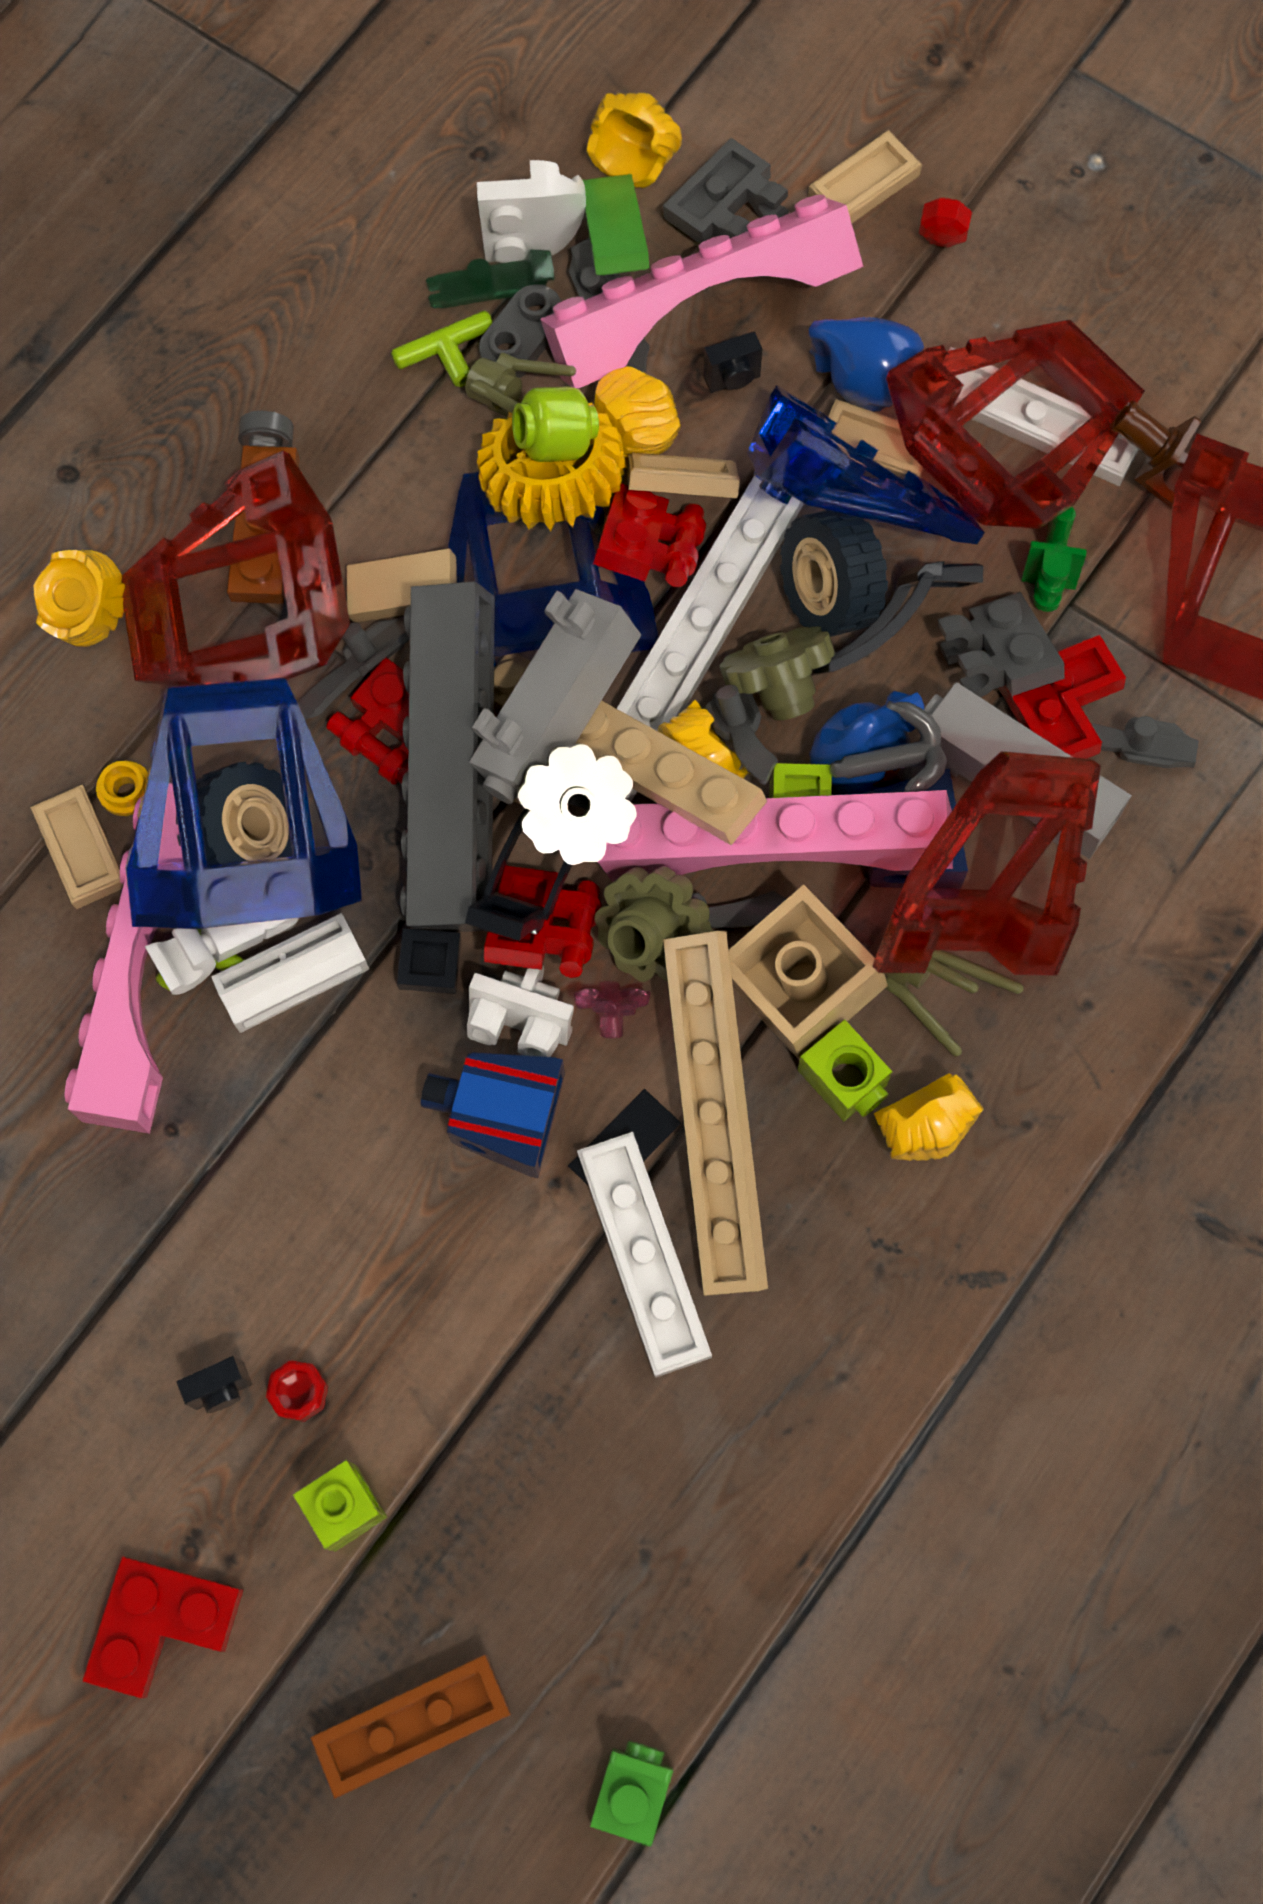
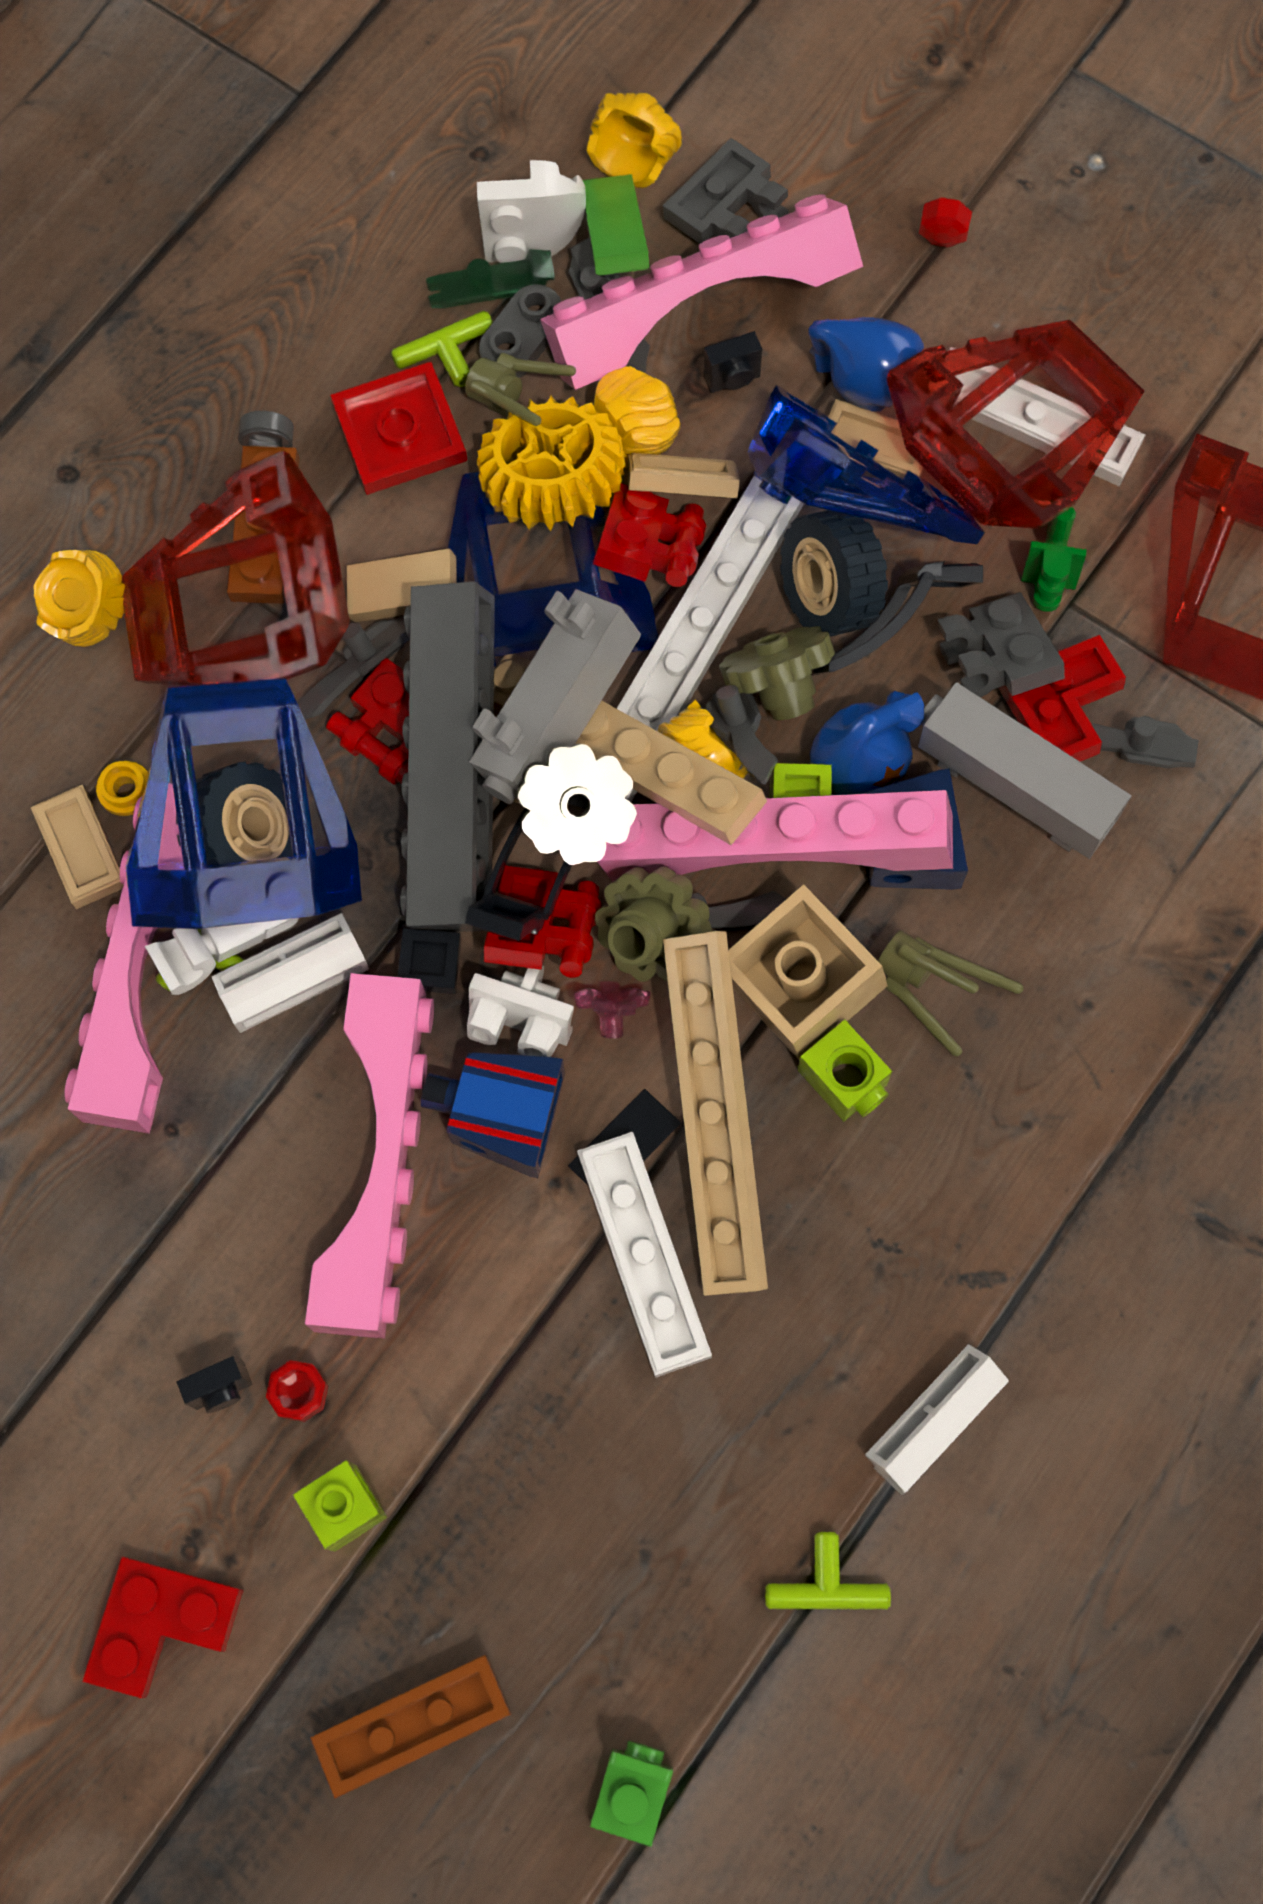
(354, 1275): none -> bright pink arch
(399, 428): none -> red plate
(554, 424): lime head -> none
(827, 1590): none -> lime piece
(869, 176): tan tile -> none
(919, 761): dark grey piece -> none
(929, 1120): yellow hair -> none
(936, 1418): none -> white piece
(990, 920): clear red windscreen -> none
(1160, 445): reddish brown bracket -> none

